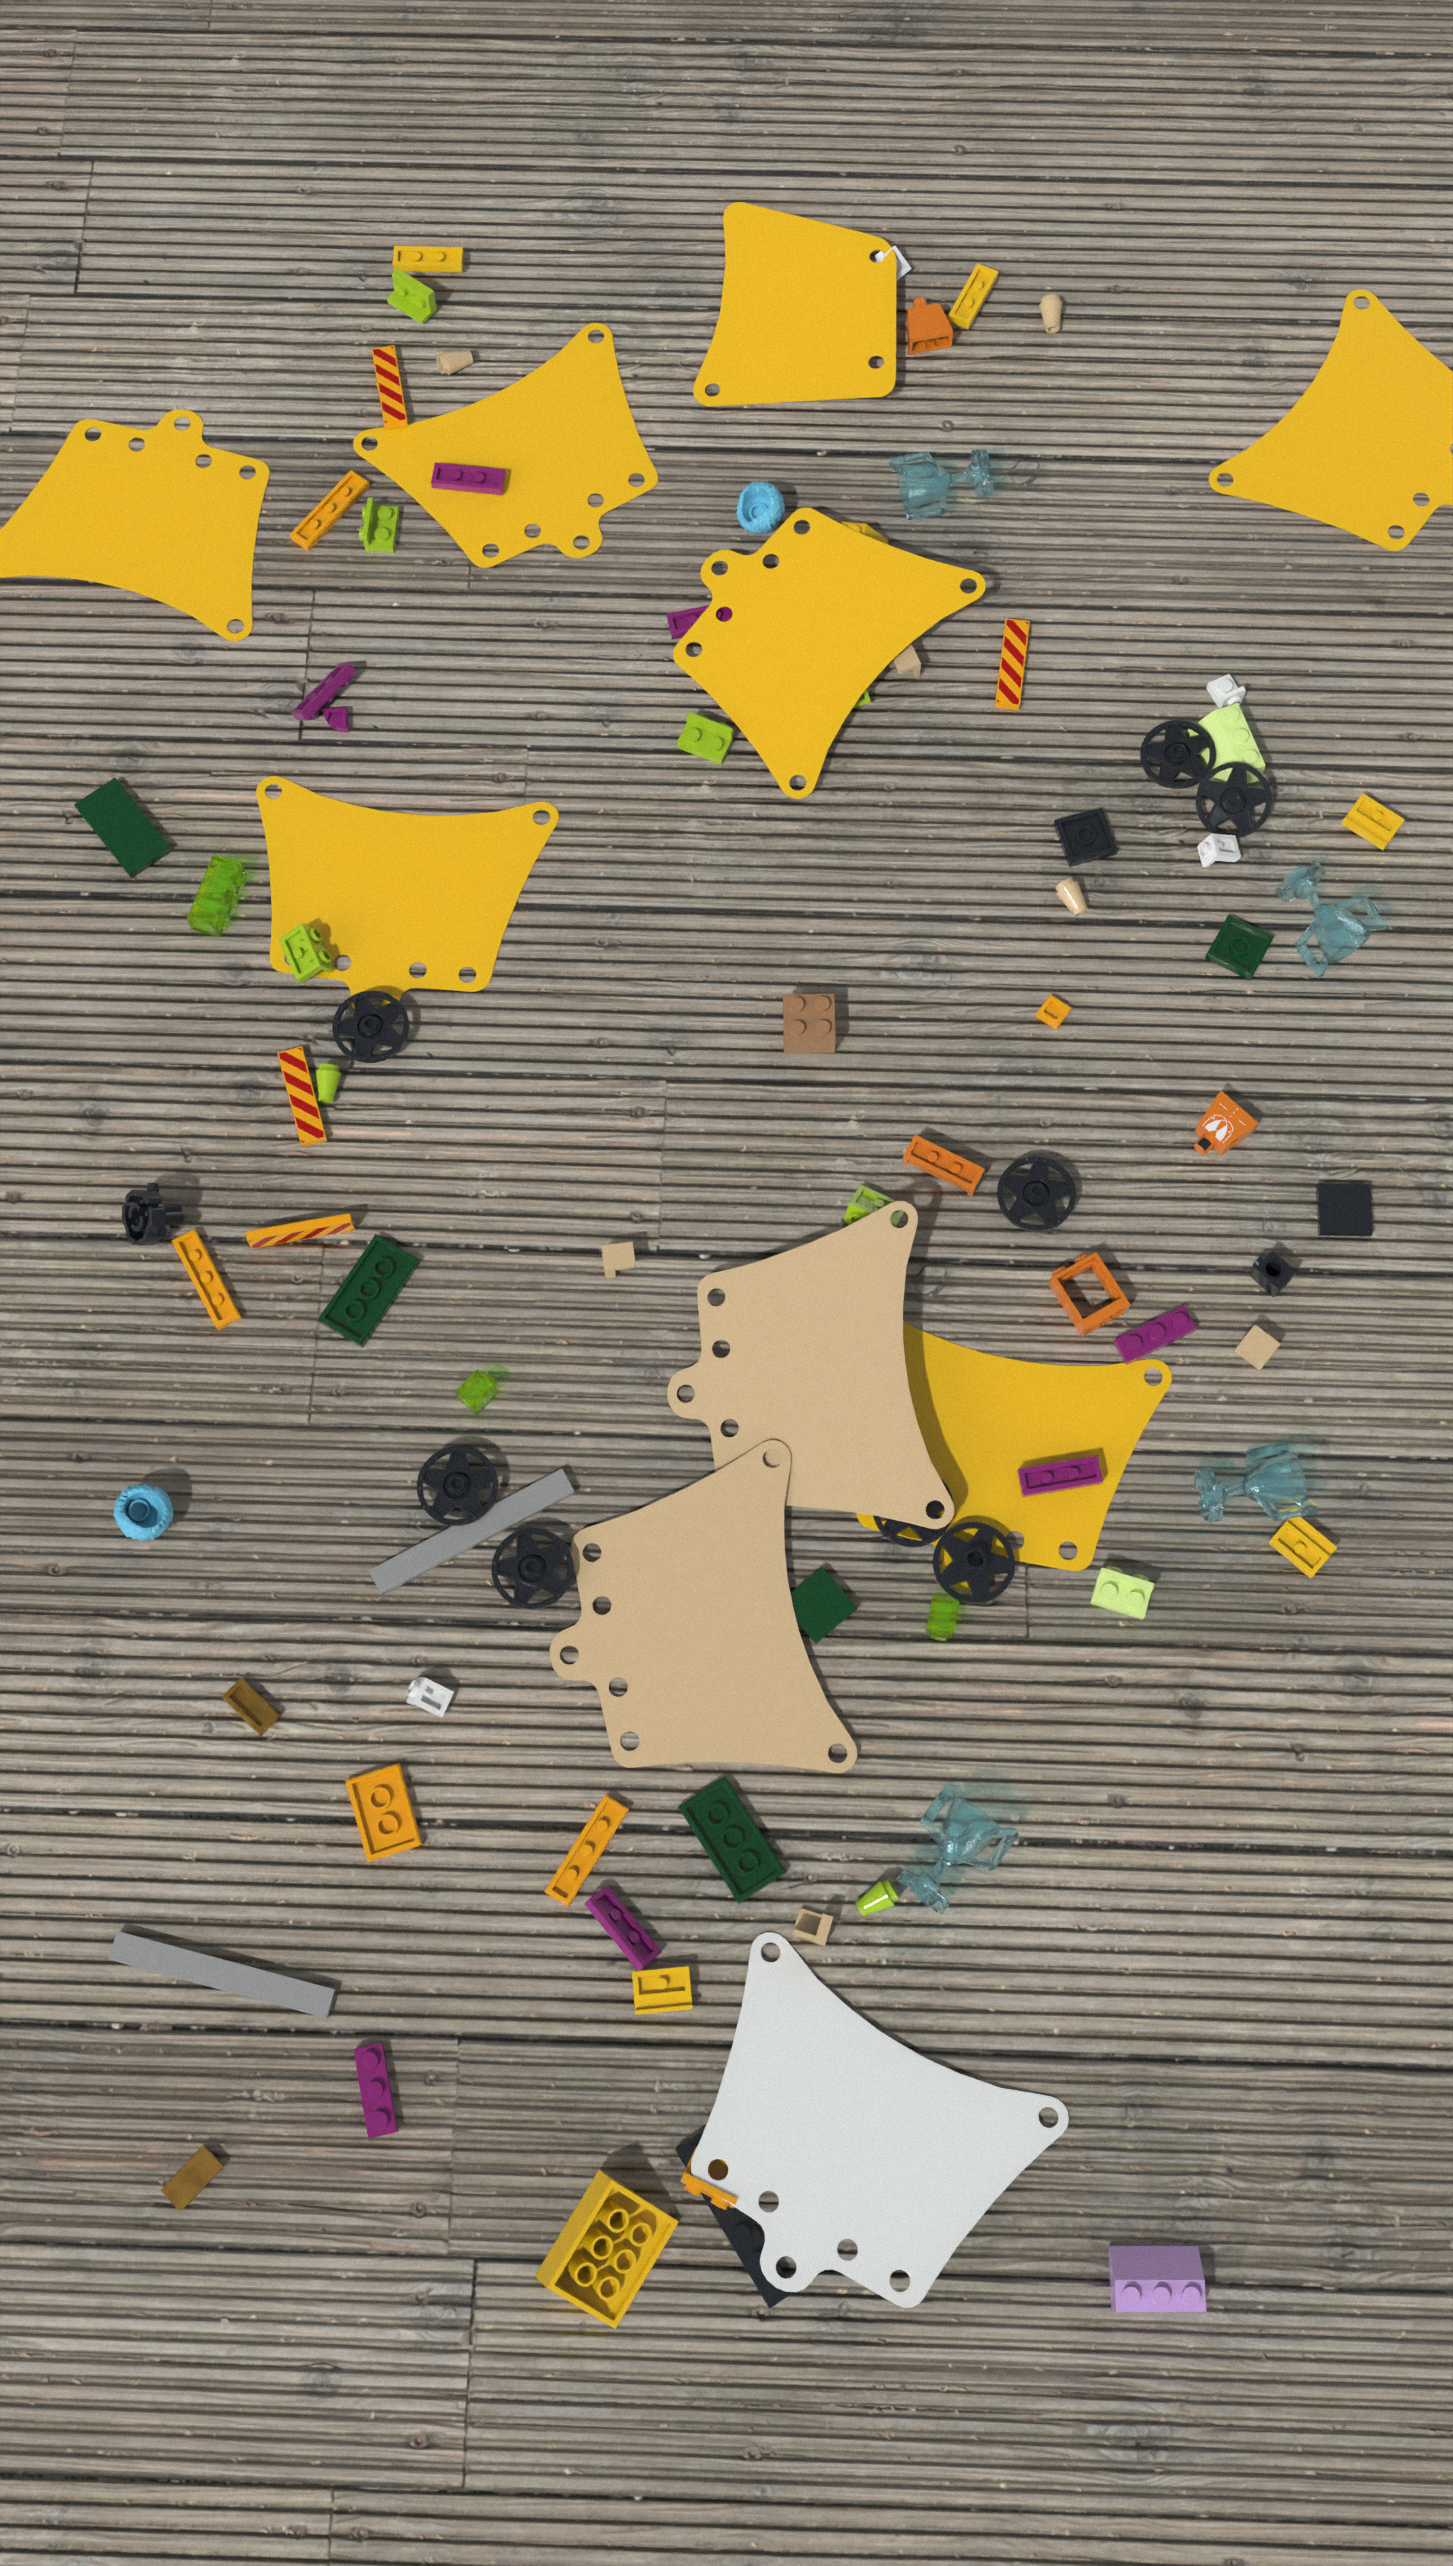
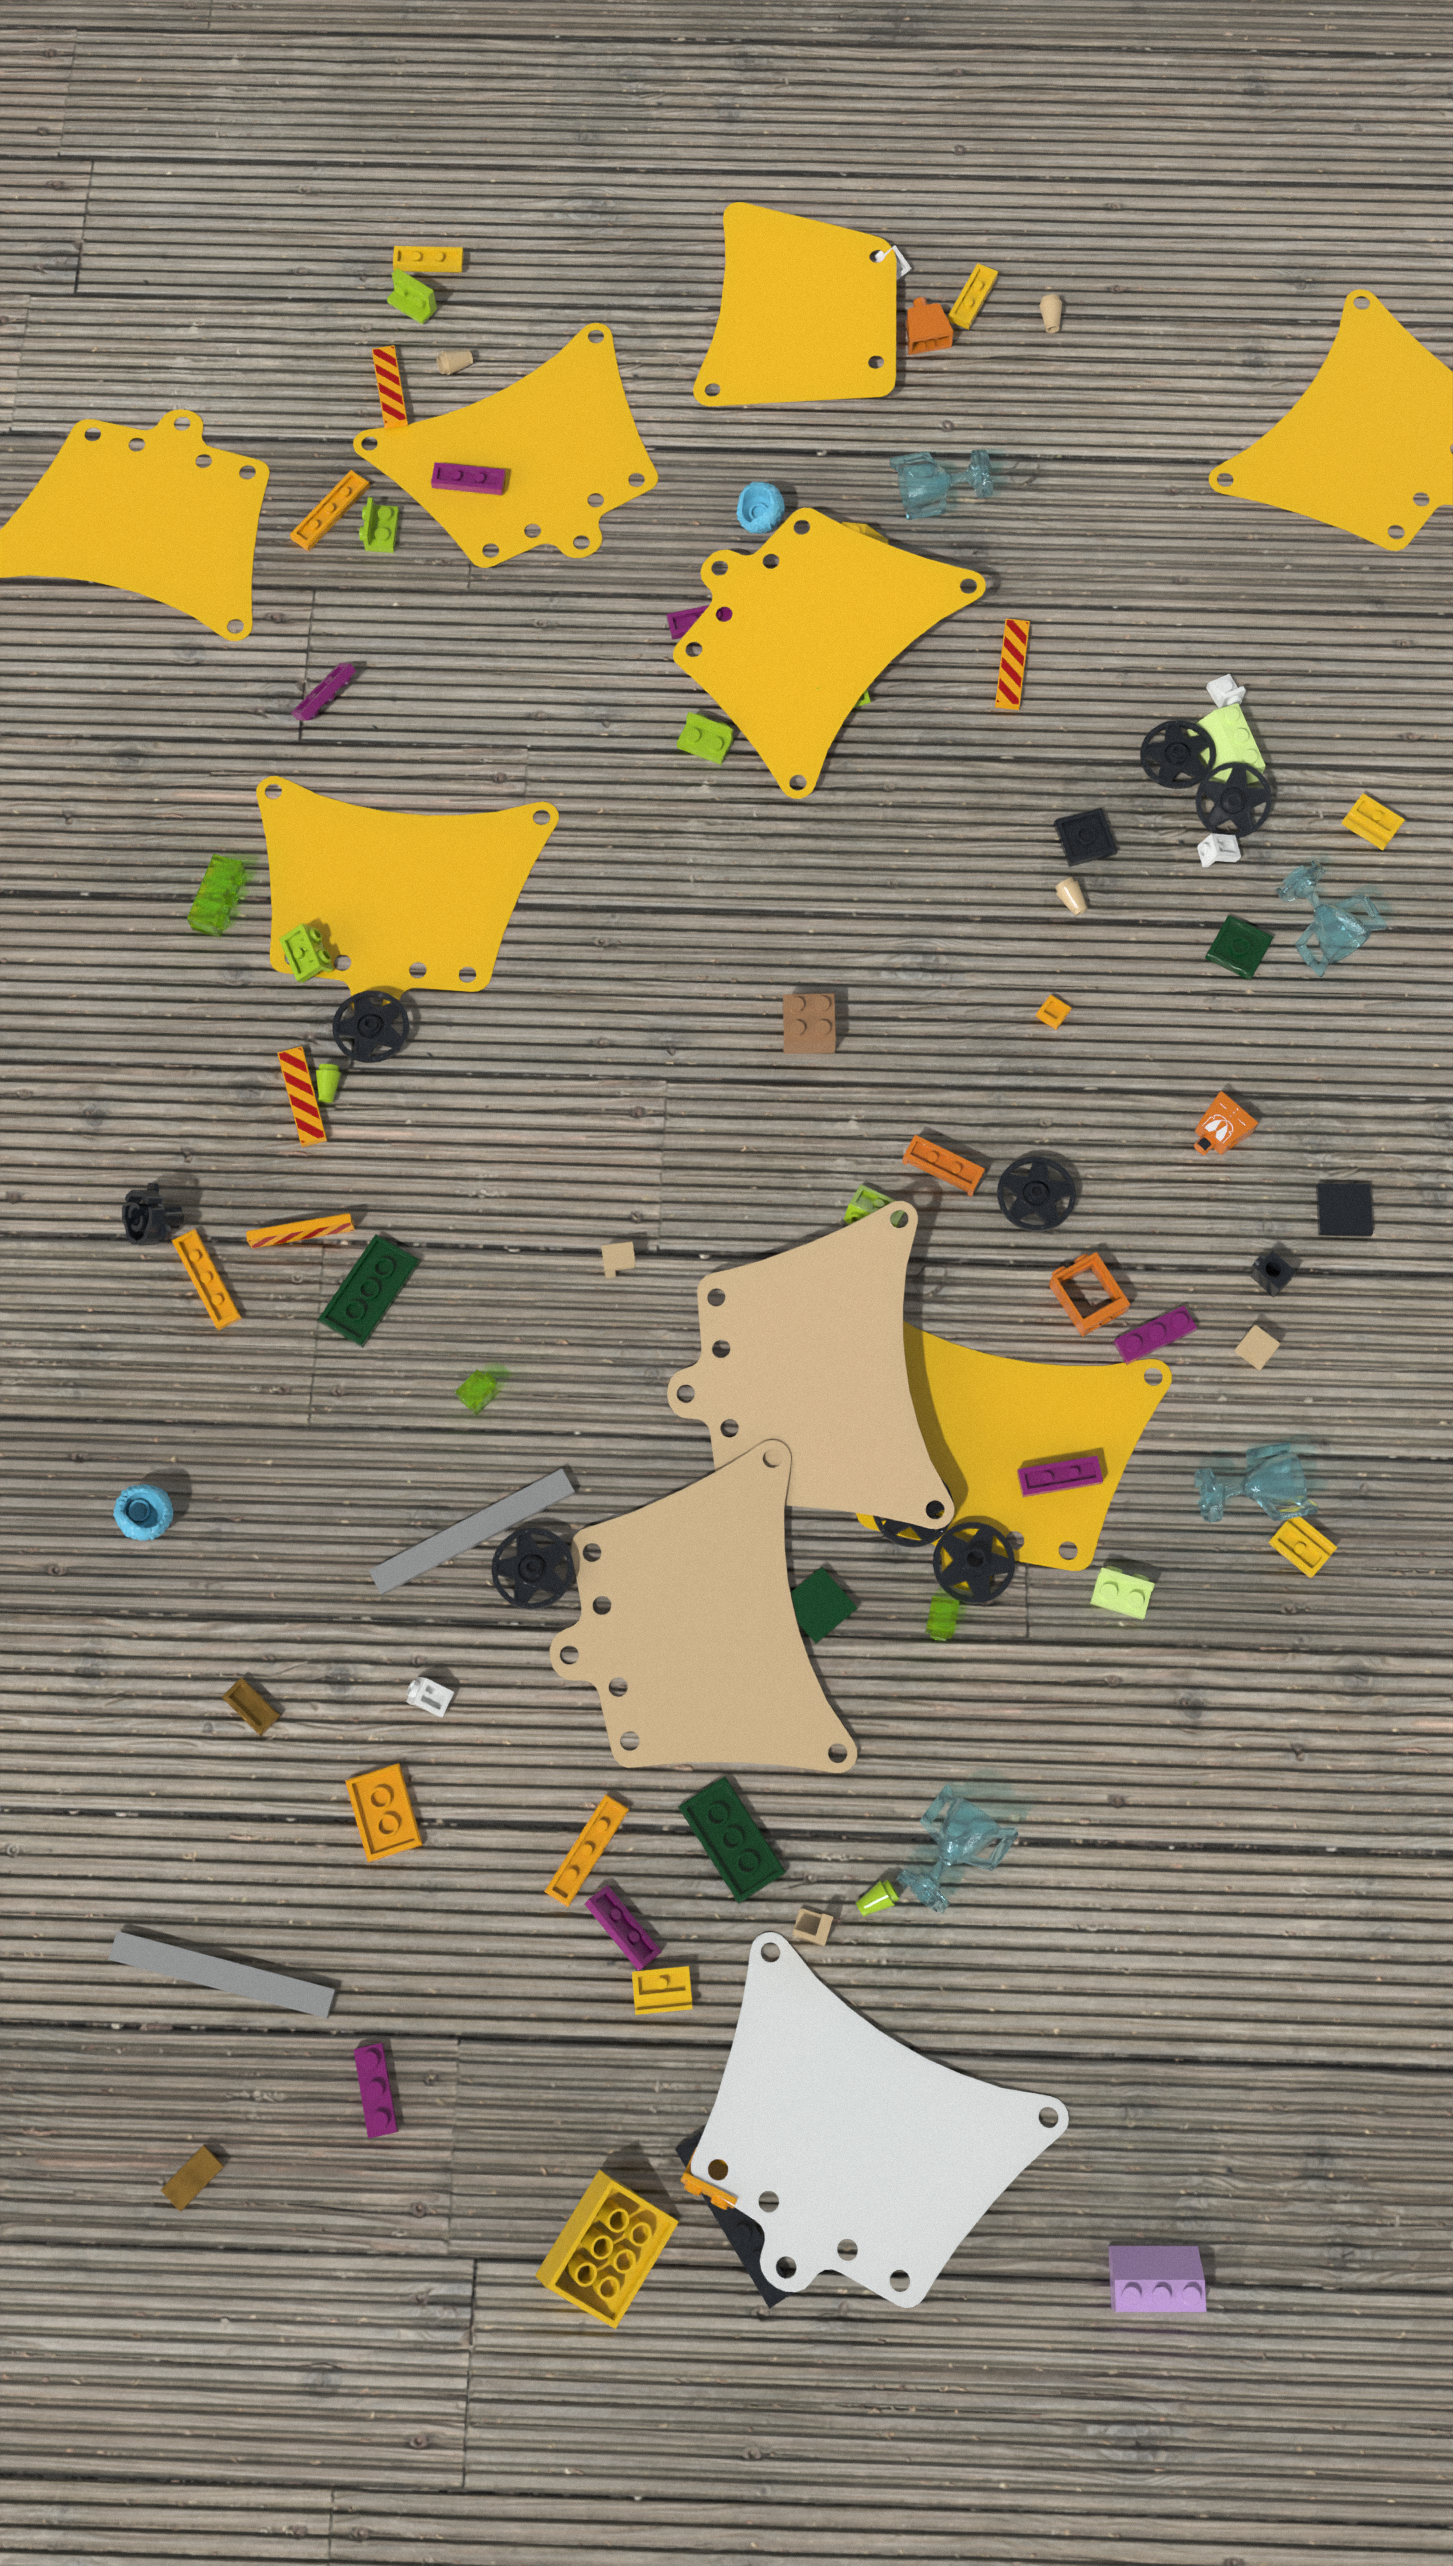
(123, 827): dark green tile -> none
(337, 718): magenta tile -> none
(457, 1485): black wheel -> none
(907, 661): tan panel -> none

